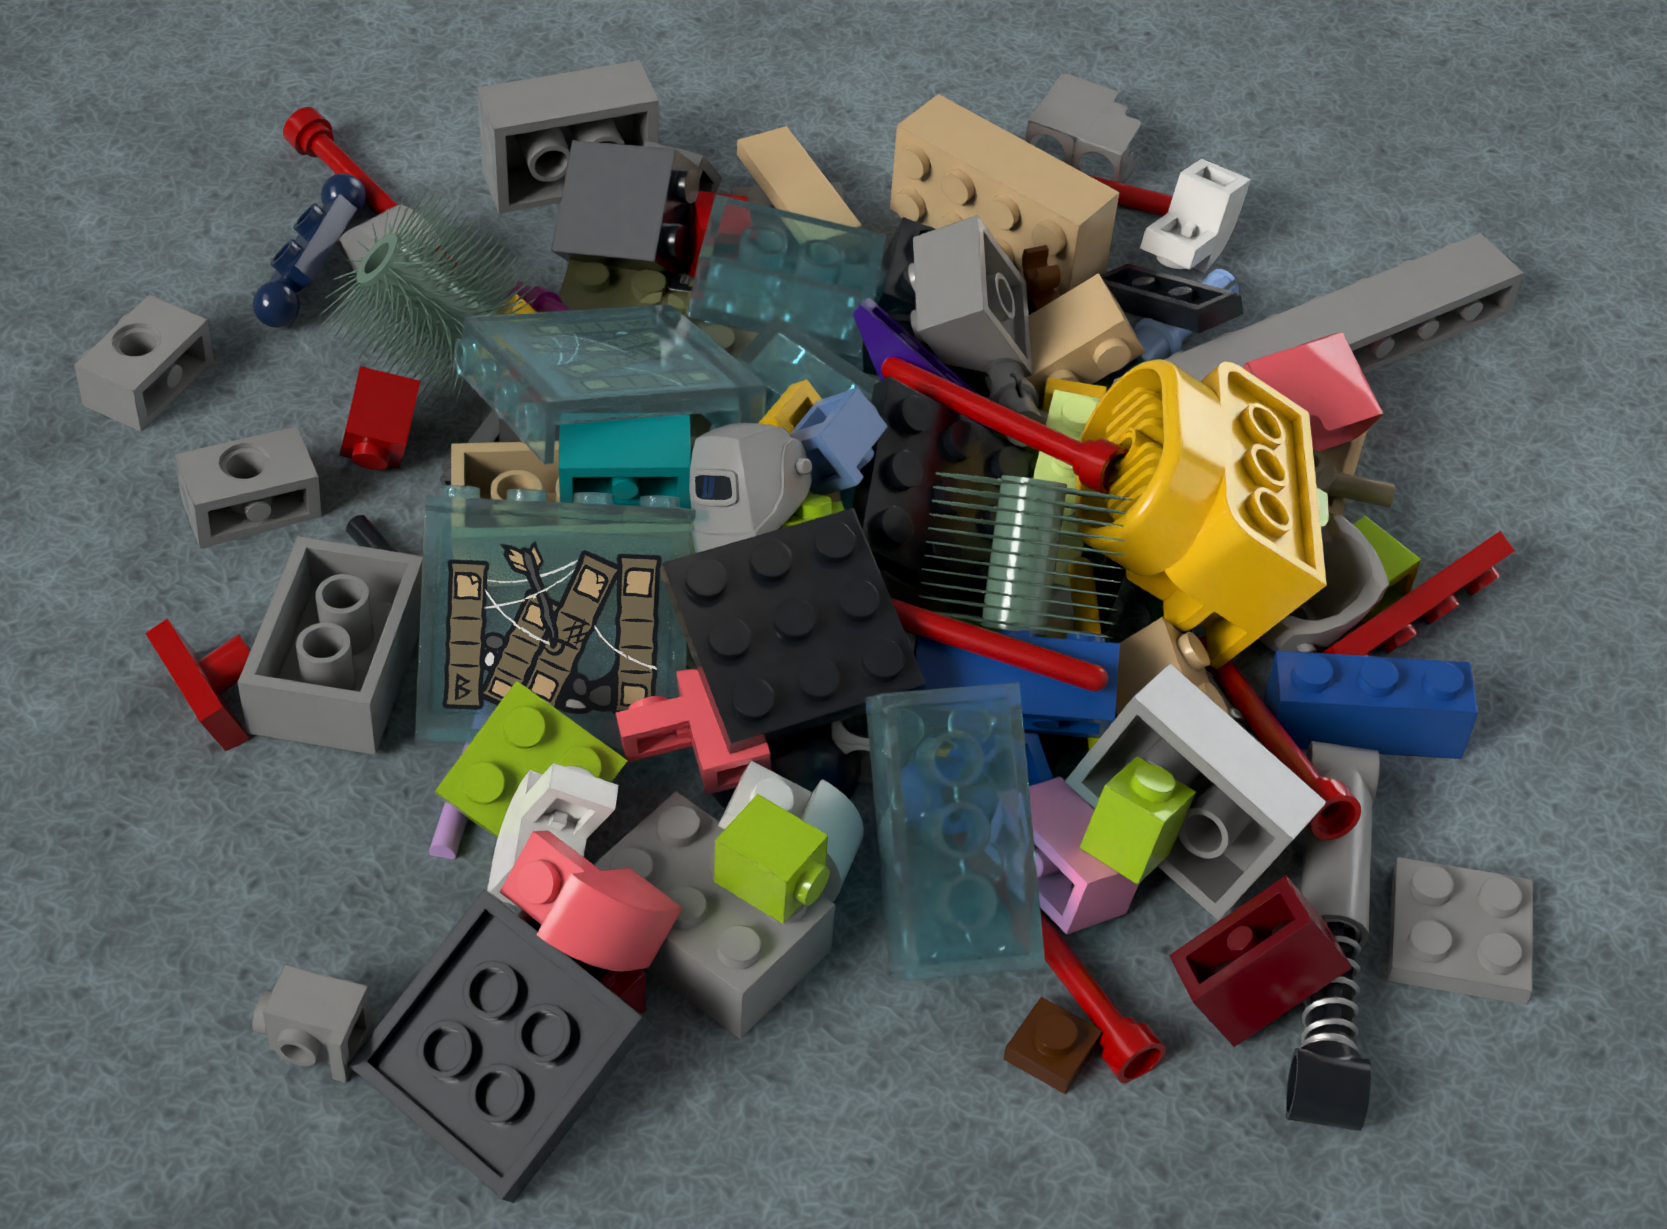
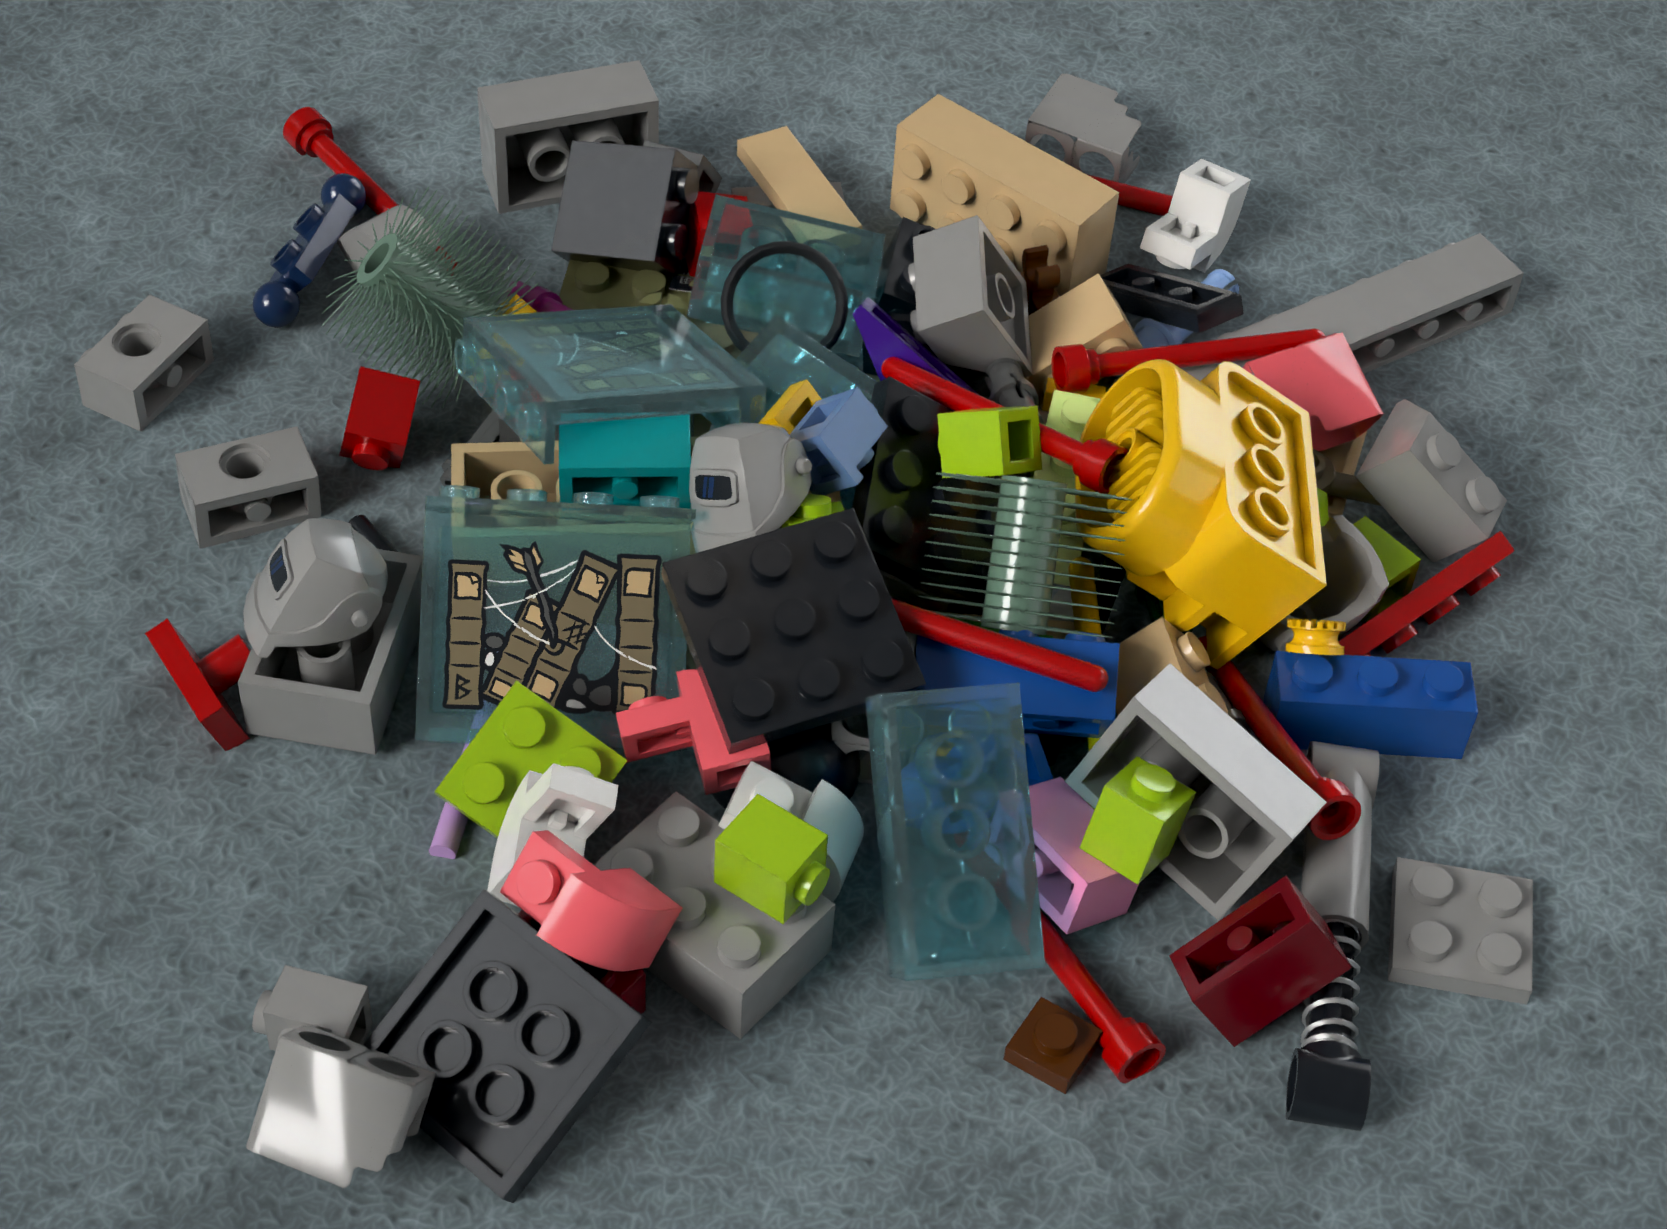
(315, 589): none -> light grey helmet
(336, 1105): none -> light grey piece
(784, 247): none -> black tyre
(990, 441): none -> lime brick
(1078, 368): none -> red piece
(1315, 639): none -> yellow bush
(1430, 483): none -> light grey slope

